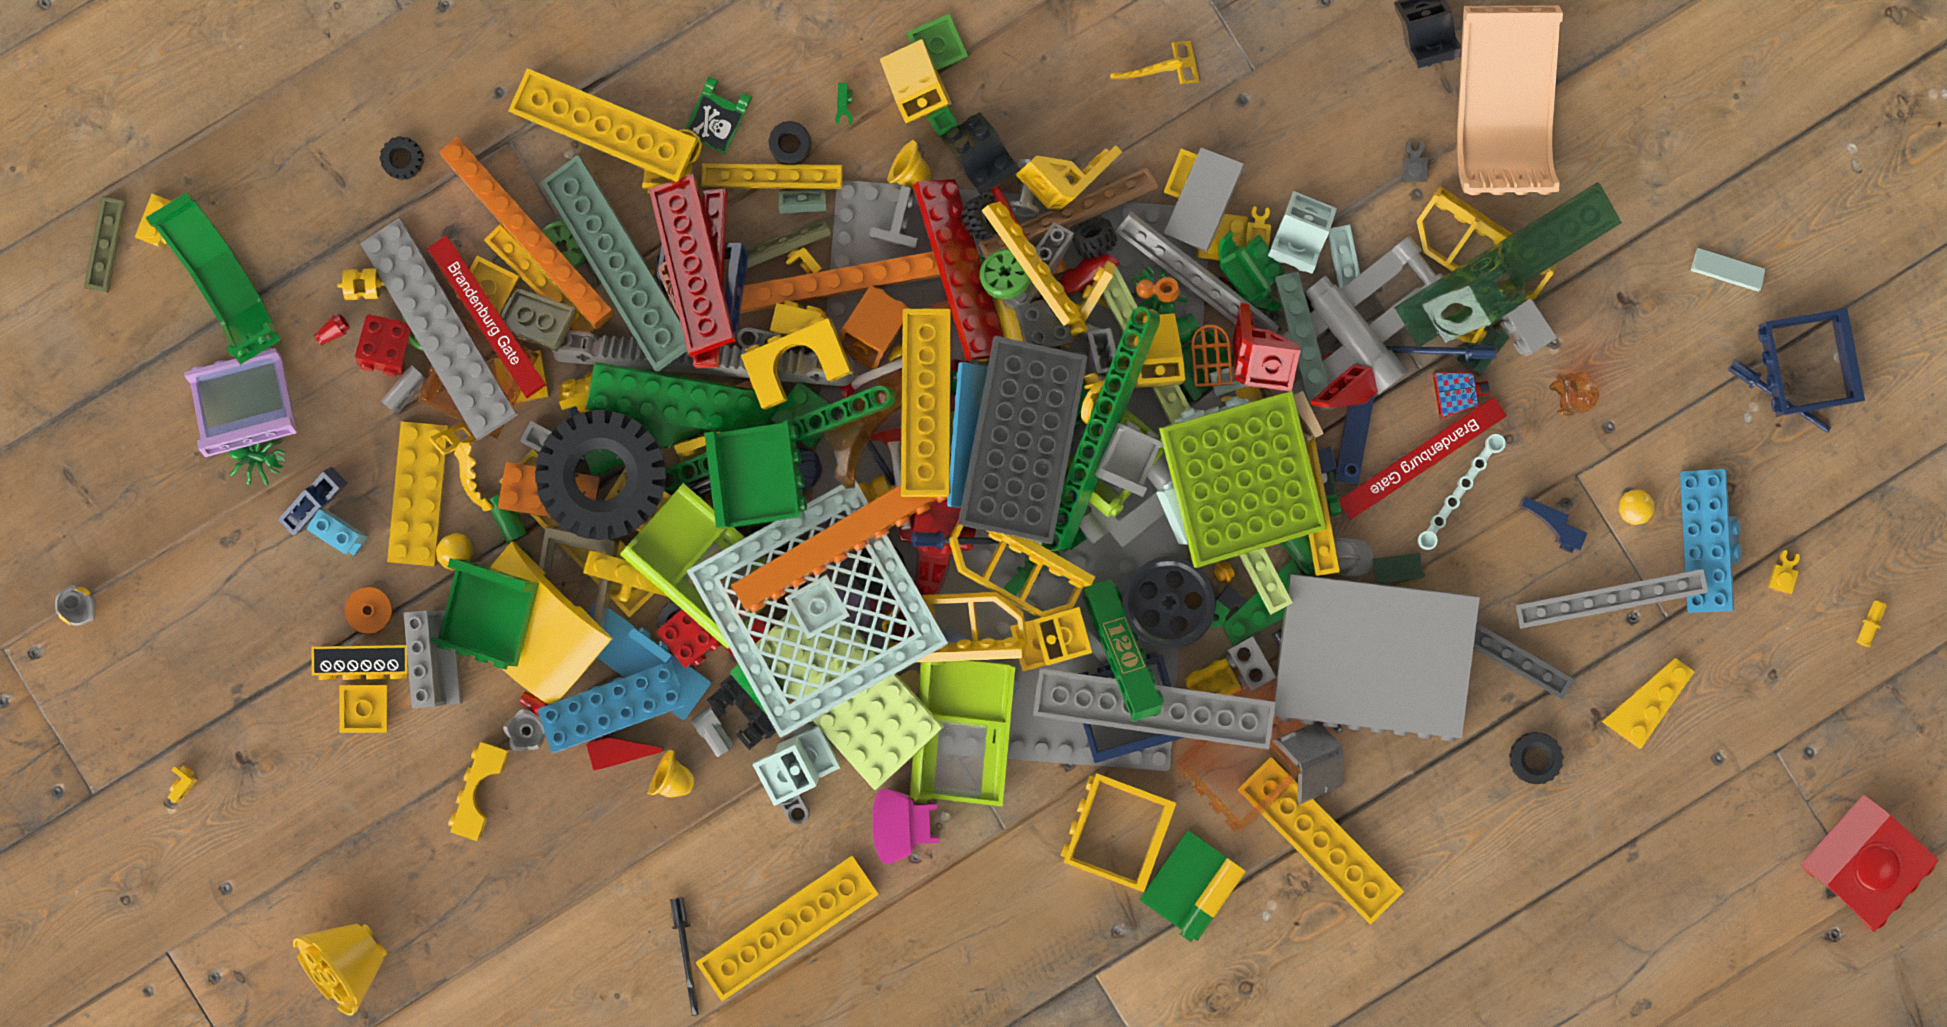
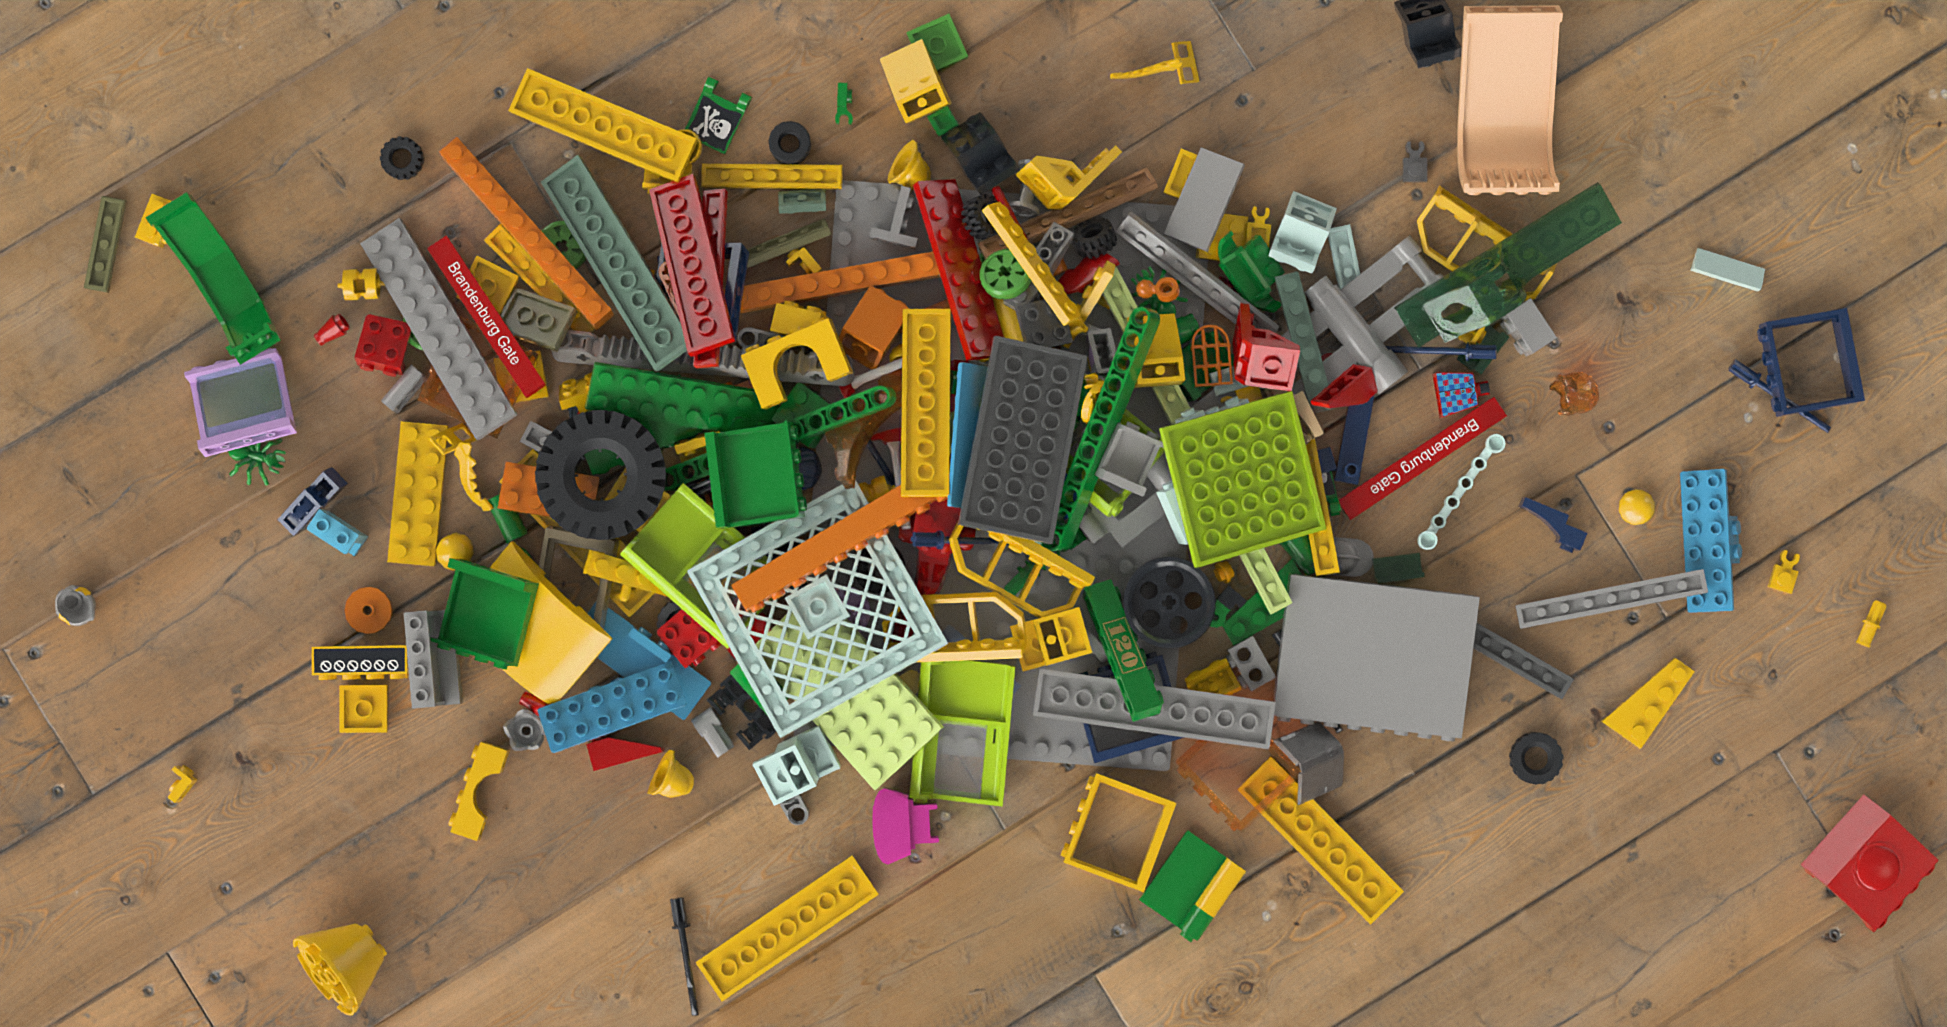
(873, 605): red plate -> none

